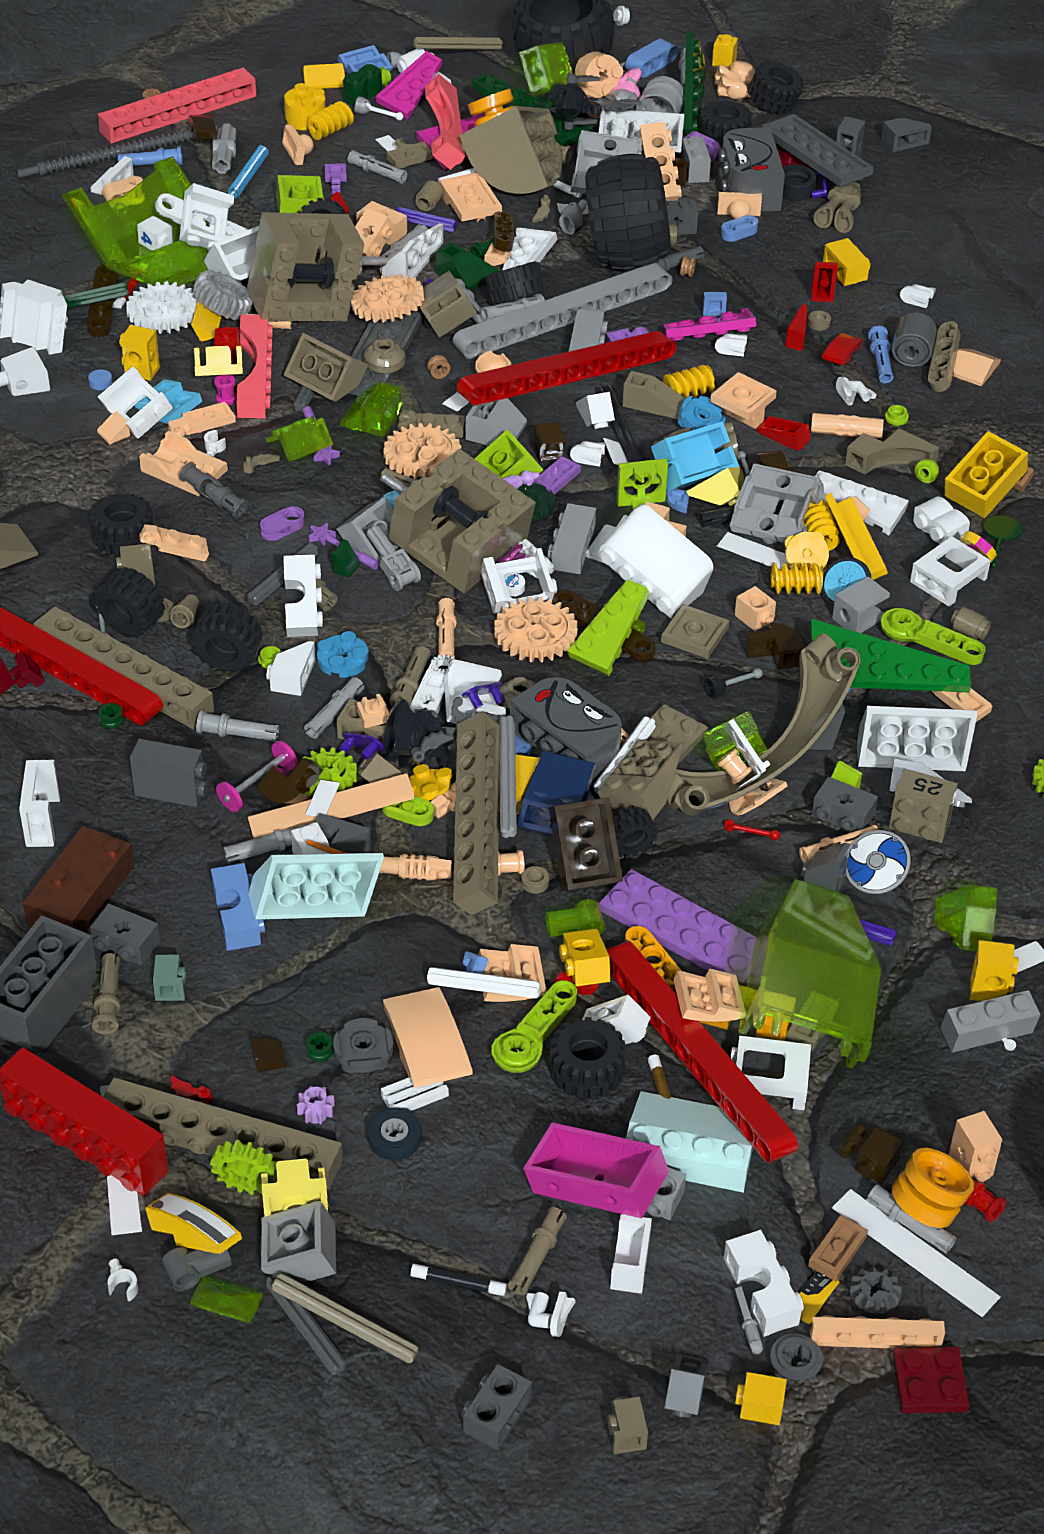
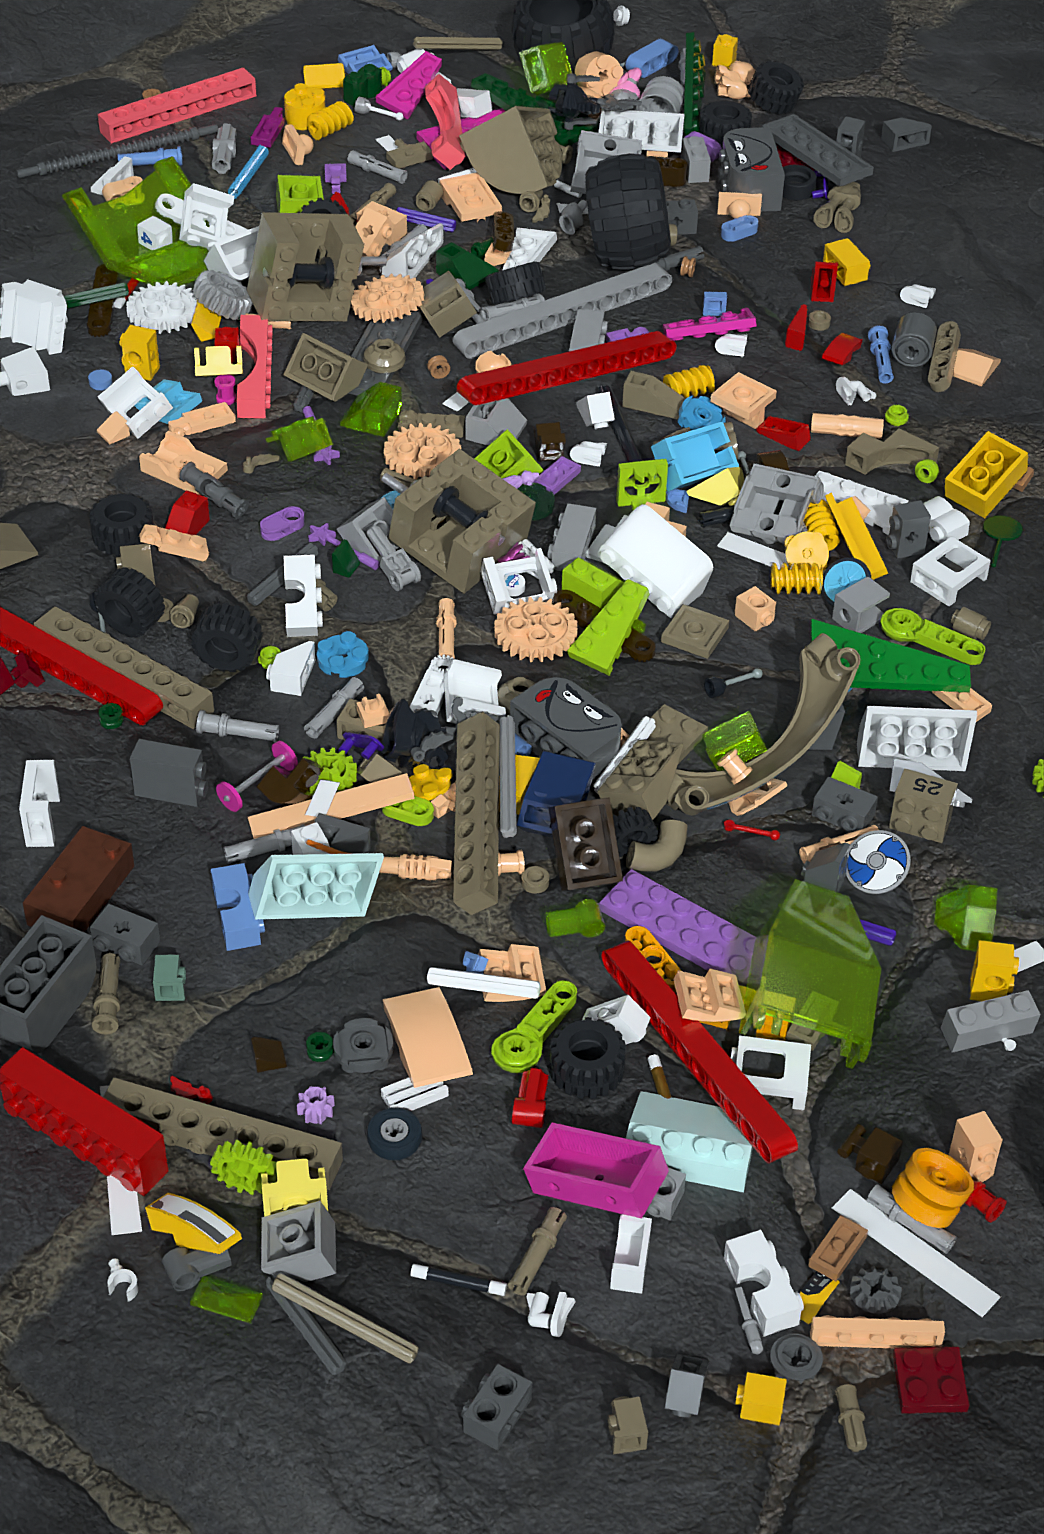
(189, 513): none -> red slope
(202, 126): dark brown slope -> none
(211, 443): white piece -> none
(268, 128): none -> magenta hinge
(385, 193): none -> dark tan pin
(408, 684): dark tan pin -> none
(473, 102): none -> white slope
(490, 106): light orange wheel -> none
(492, 688): dark purple piece -> none
(530, 199): none -> dark tan cone
(531, 1104): none -> red piece
(585, 957): yellow brick -> none
(585, 989): red piece -> none
(590, 581): none -> lime slope
(615, 451): white sticker -> none
(657, 135): light nougat brick -> none
(661, 853): none -> dark tan cylinder
(747, 751): white piece -> none
(780, 642): dark brown brick -> none
(851, 1417): none -> dark tan axle
(908, 529): none -> dark grey brick
(978, 544): yellow piece -> none

